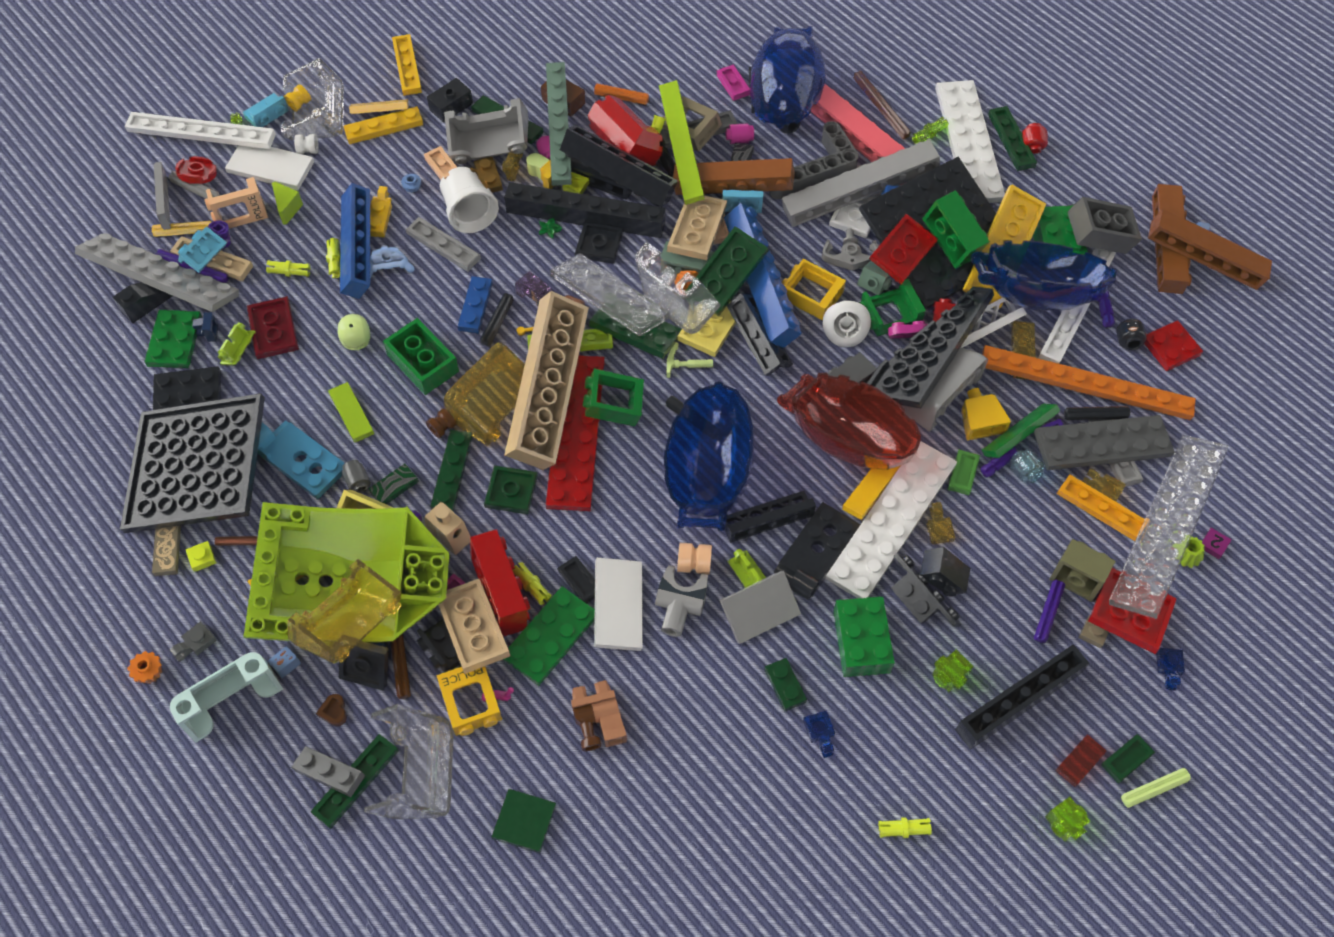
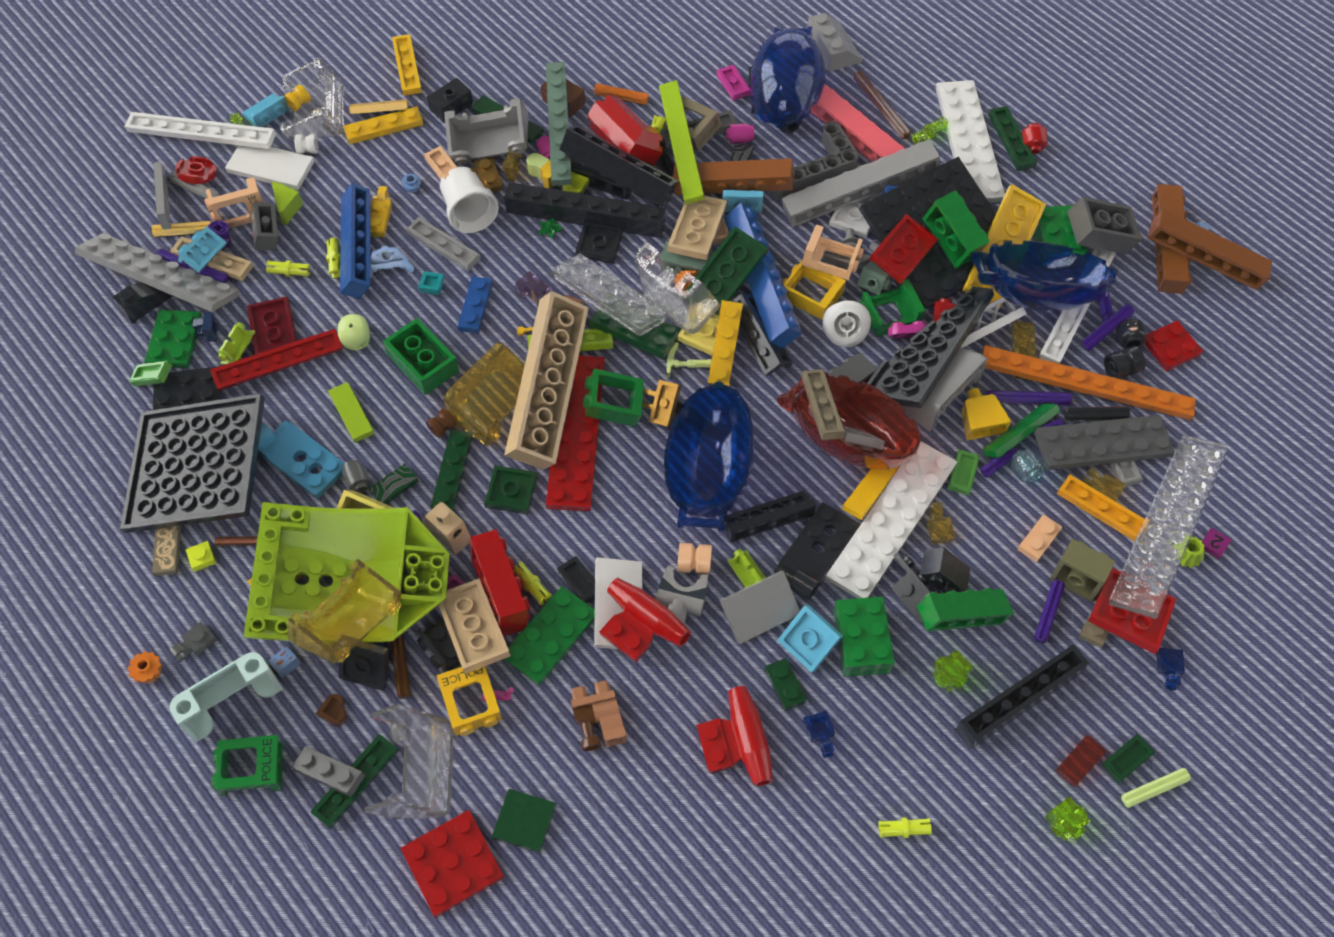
(150, 373): none -> bright green tile
(264, 226): none -> dark grey brick
(268, 765): none -> green window
(276, 359): none -> red plate
(431, 283): none -> teal plate
(452, 863): none -> red plate
(496, 319): black axle -> none
(641, 619): none -> red plate
(664, 402): none -> pearl gold hinge
(725, 342): none -> yellow plate
(737, 739): none -> red plate
(810, 638): none -> medium azure plate
(818, 245): none -> light nougat window
(822, 404): none -> dark tan tile
(833, 42): none -> light grey slope
(862, 438): none -> light grey plate
(964, 609): none -> green brick
(1031, 397): none -> dark purple axle
(1039, 538): none -> light nougat plate
(1107, 327): none -> dark purple axle
(1125, 362): none -> black wheel

